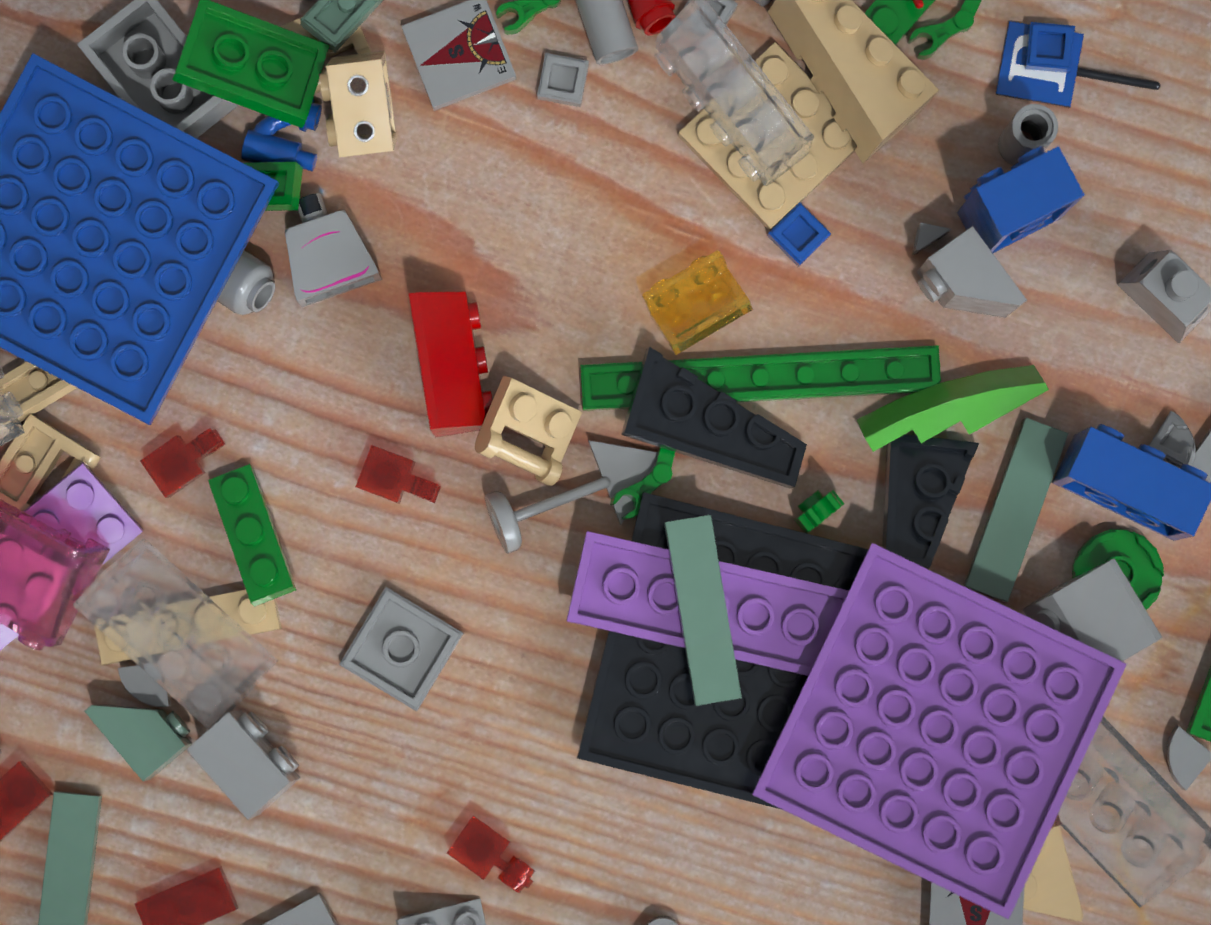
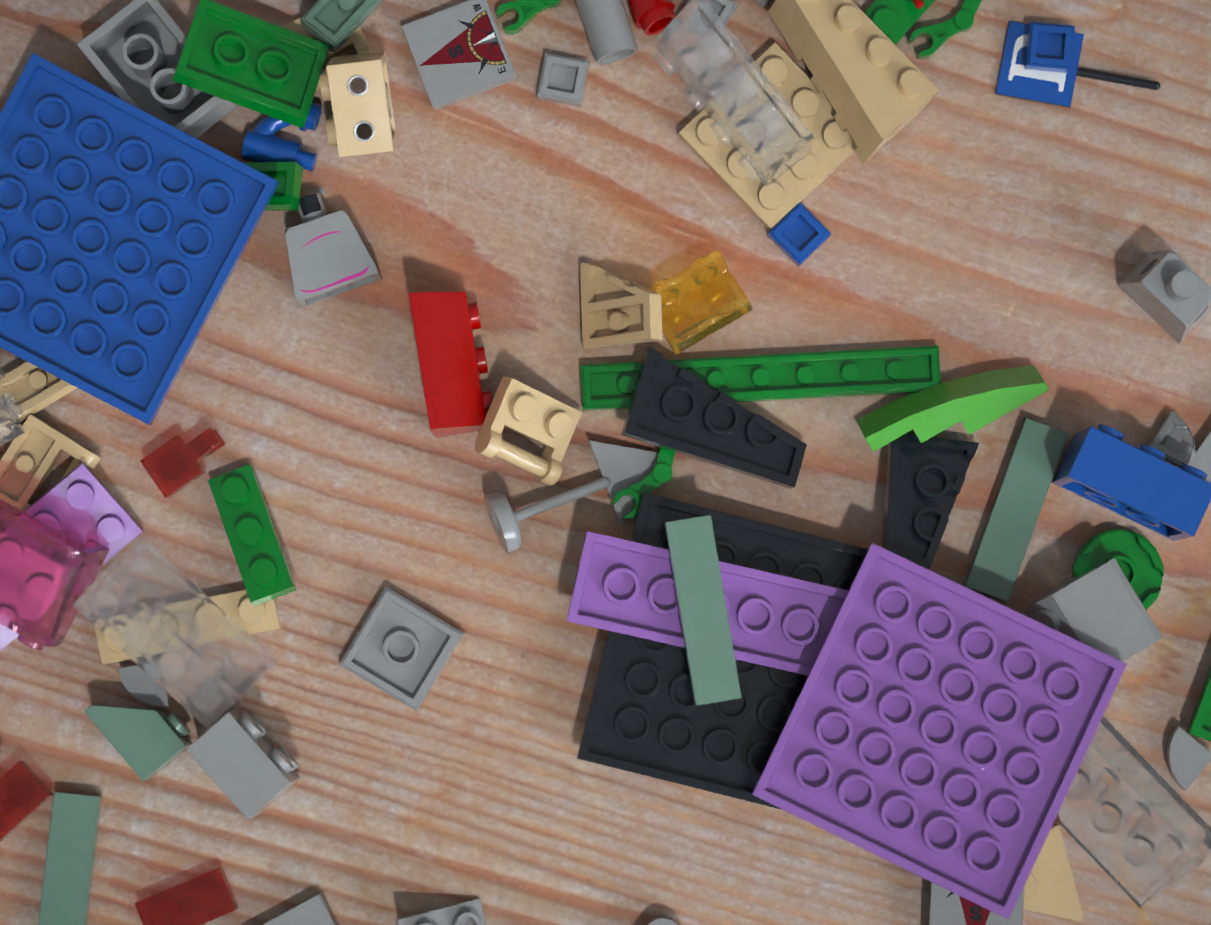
(249, 286): light grey head -> none
(390, 476): clear red plate -> none
(481, 849): clear red plate -> none
(617, 310): none -> tan wing
(817, 509): green plate -> none
(927, 235): light grey piece -> none
(969, 278): light grey slope -> none
(1021, 200): blue brick -> none
(1036, 121): light grey pin -> none

